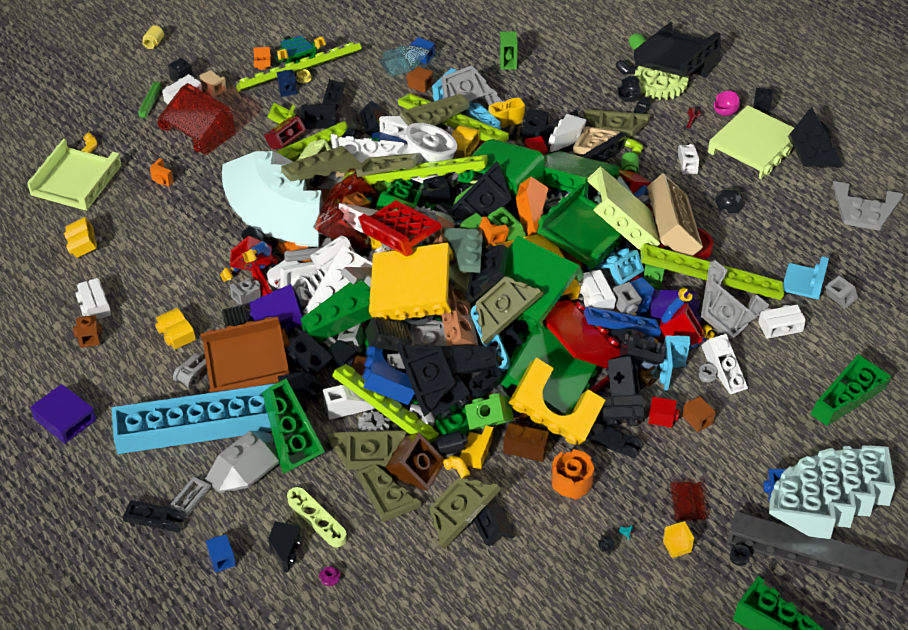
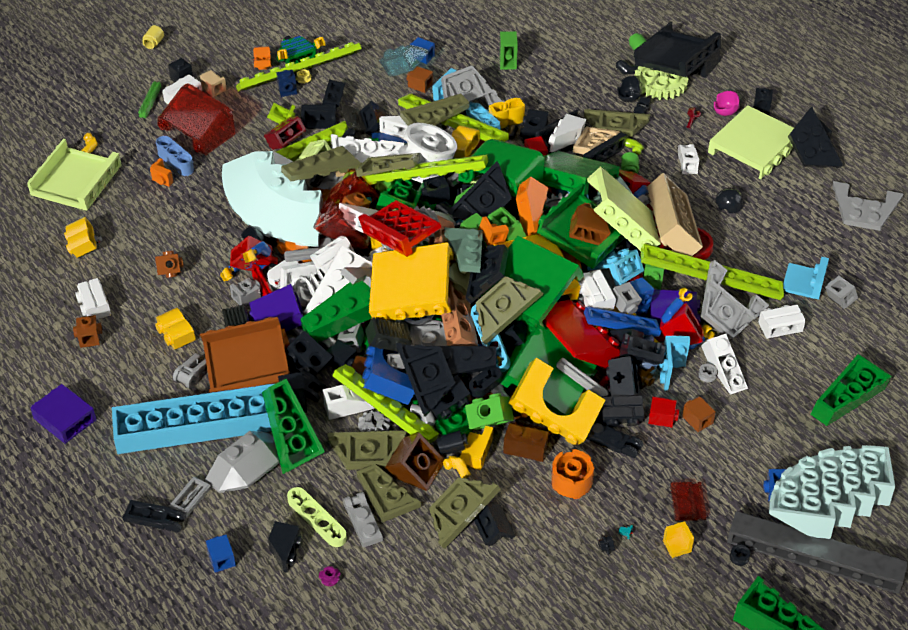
(161, 264): none -> dark orange brick
(175, 155): none -> medium blue beam
(363, 520): none -> light grey plate
(580, 377): none -> light grey axle
(588, 225): none -> dark orange torso

